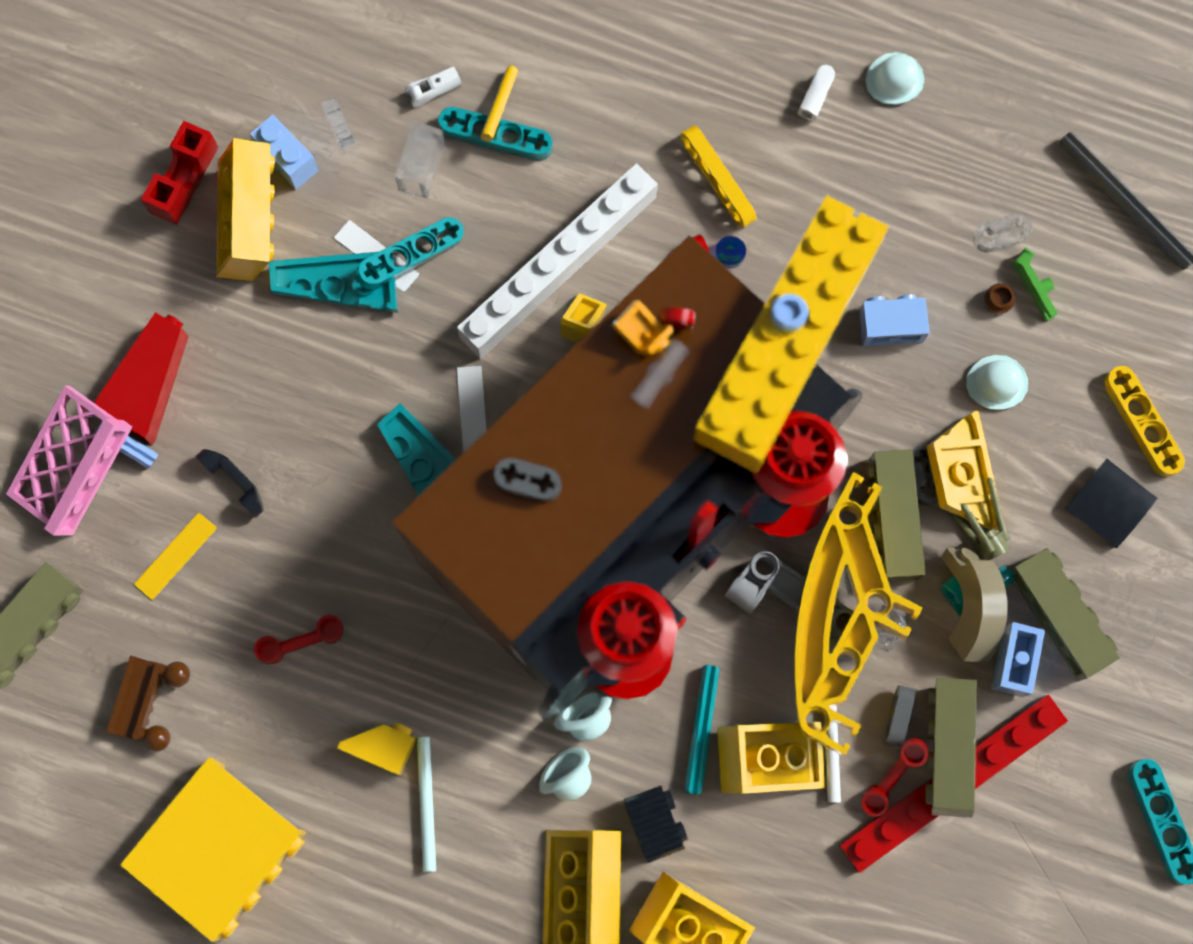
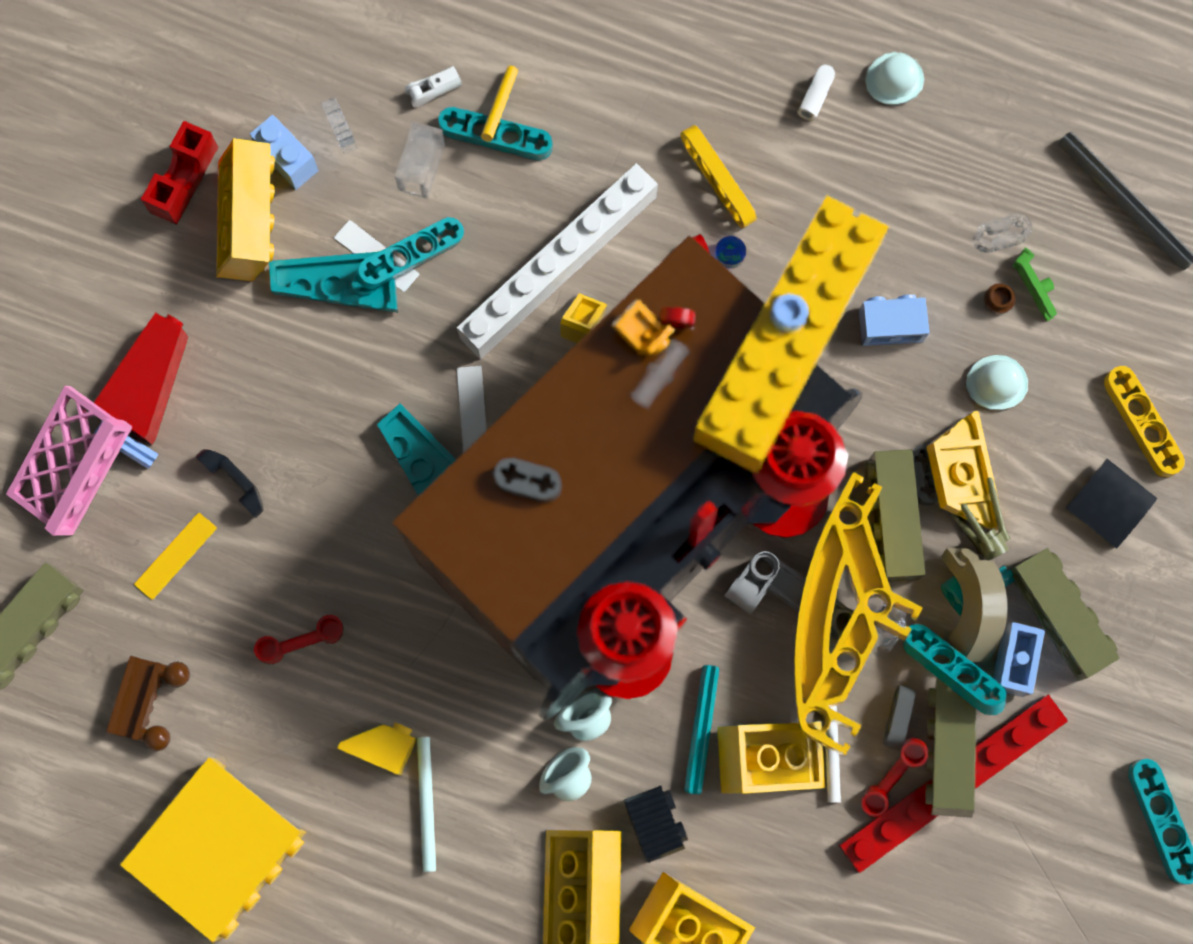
(956, 666): none -> teal beam

